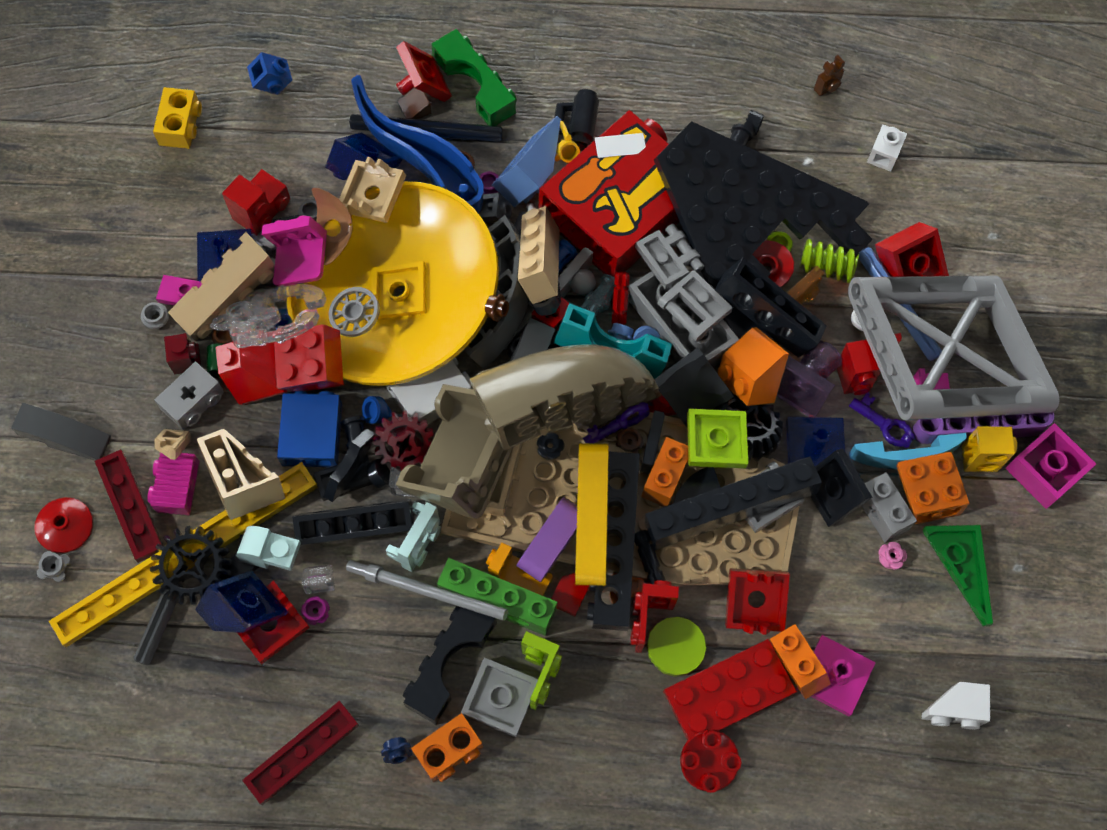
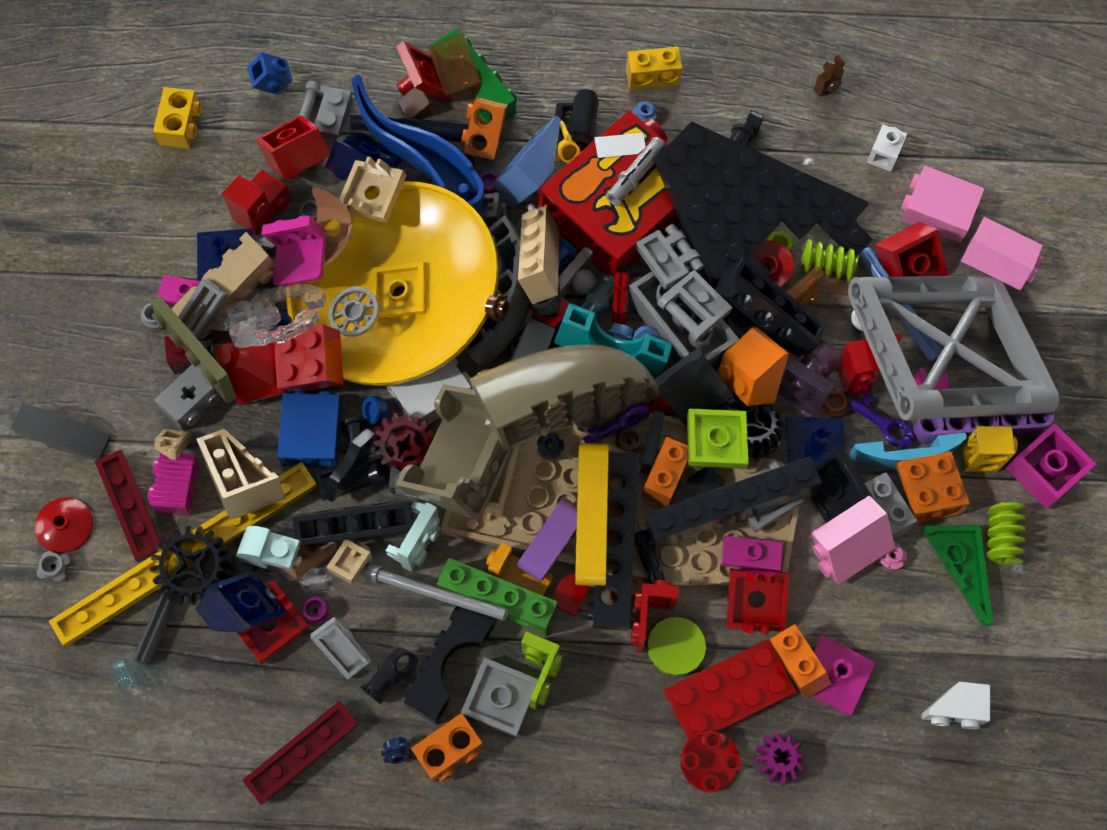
(121, 673): none -> clear light blue tile
(195, 351): none -> olive wing
(211, 312): none -> light grey tile
(293, 147): none -> red brick
(310, 557): none -> medium nougat tile
(332, 109): none -> light grey plate
(340, 648): none -> light grey tile
(350, 561): none -> tan bracket
(389, 674): none -> black connector
(454, 64): none -> clear orange plate
(490, 130): none -> orange brick
(629, 179): none -> light grey pin
(645, 106): none -> medium blue plate
(653, 68): none -> yellow brick
(751, 554): none -> dark pink plate
(780, 770): none -> magenta gear
(835, 404): none -> reddish brown plate
(853, 540): none -> bright pink brick
(942, 203): none -> bright pink brick
(1003, 254): none -> bright pink brick
(1004, 533): none -> lime piece

